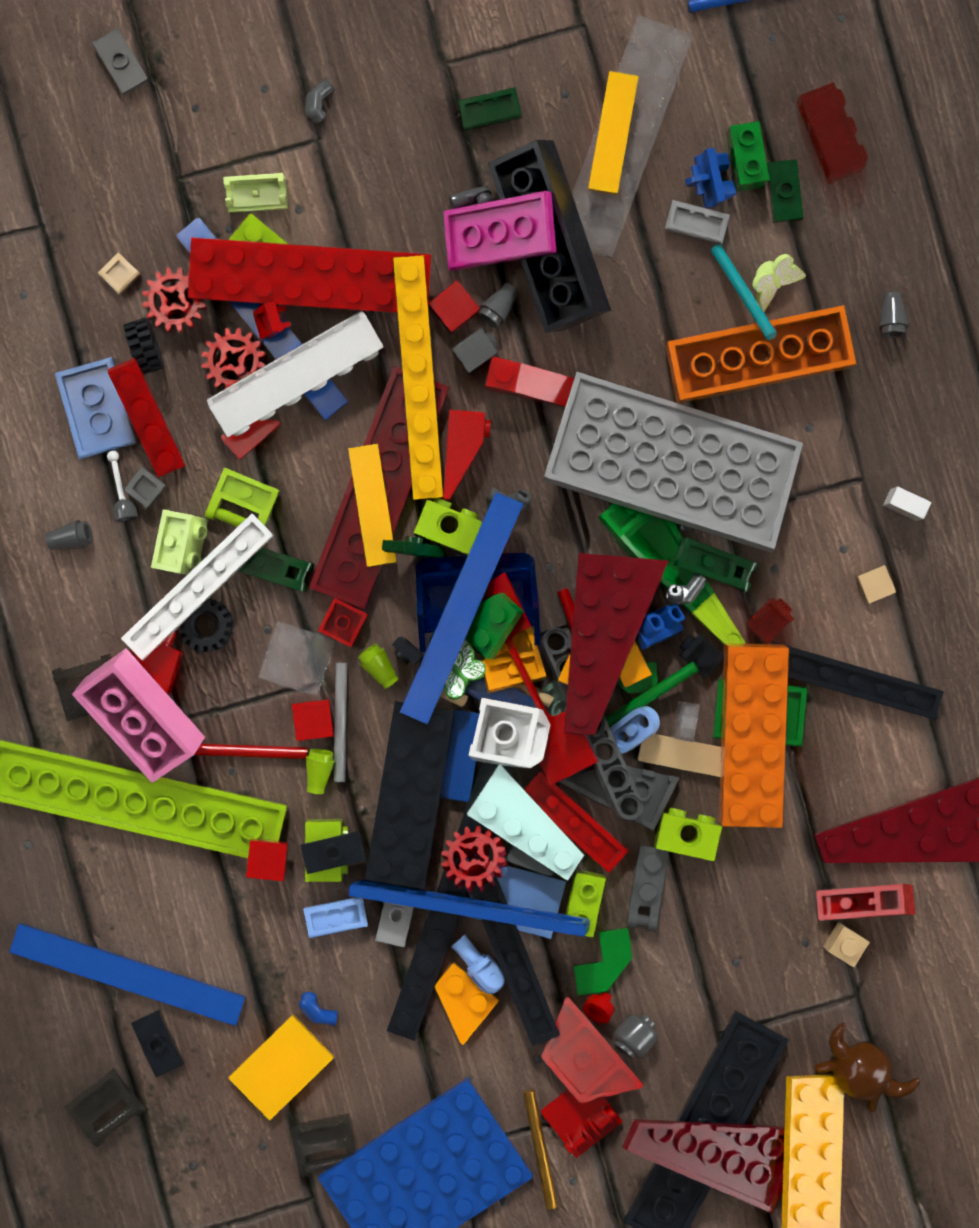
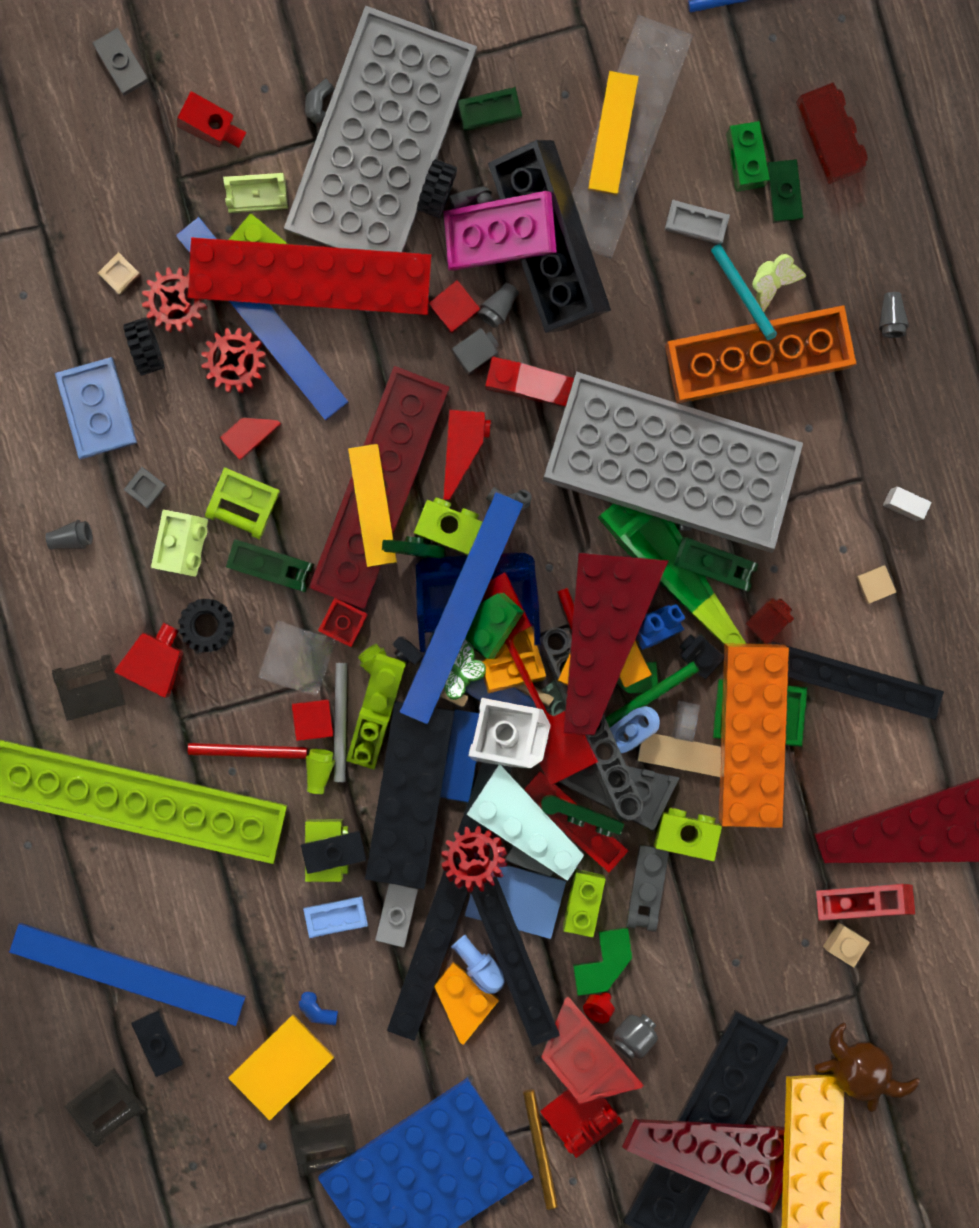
(124, 509): hinge -> none
(138, 715): bright pink brick -> none
(146, 417): red plate -> none
(197, 115): none -> red torso
(197, 587): white plate -> none
(267, 859): red piece -> none
(268, 320): red tile -> none
(294, 374): white brick -> none
(376, 711): none -> lime slope
(380, 135): none -> light grey plate
(418, 377): yellow plate -> none
(436, 188): none -> black tyre
(470, 907): blue tile -> none
(579, 815): none -> dark green plate
(686, 593): dark grey arm -> none
(708, 180): blue hips -> none

